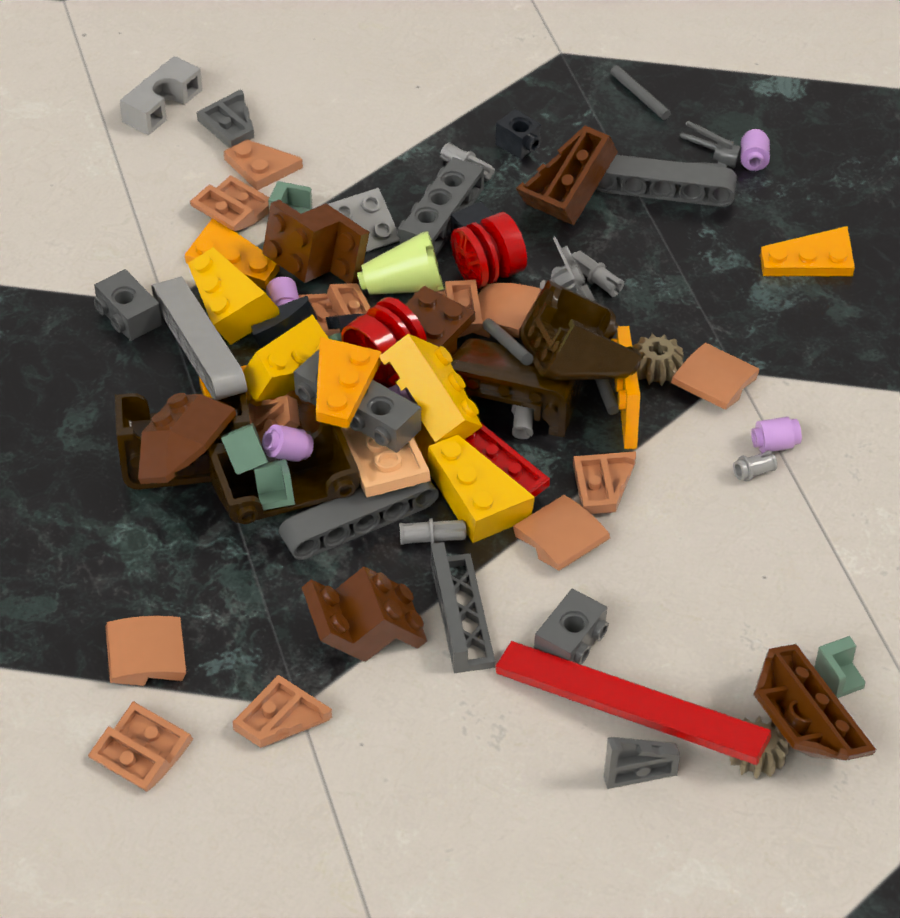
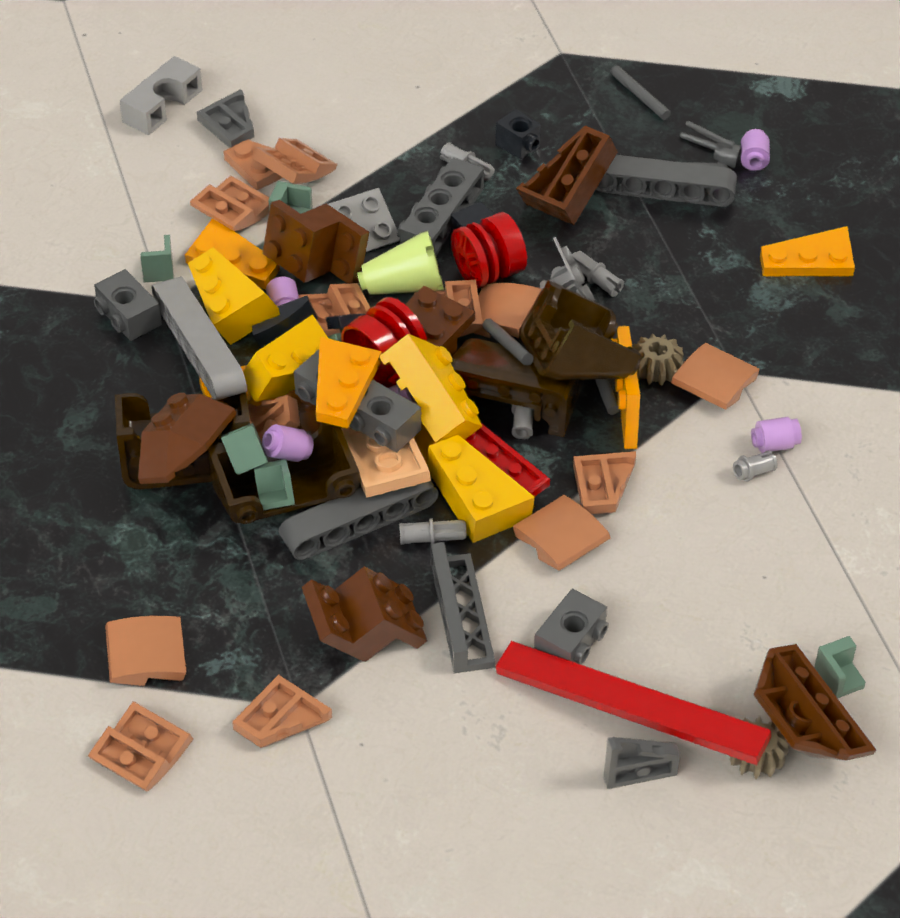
(158, 265): none -> sand green panel
(294, 161): none -> nougat slope

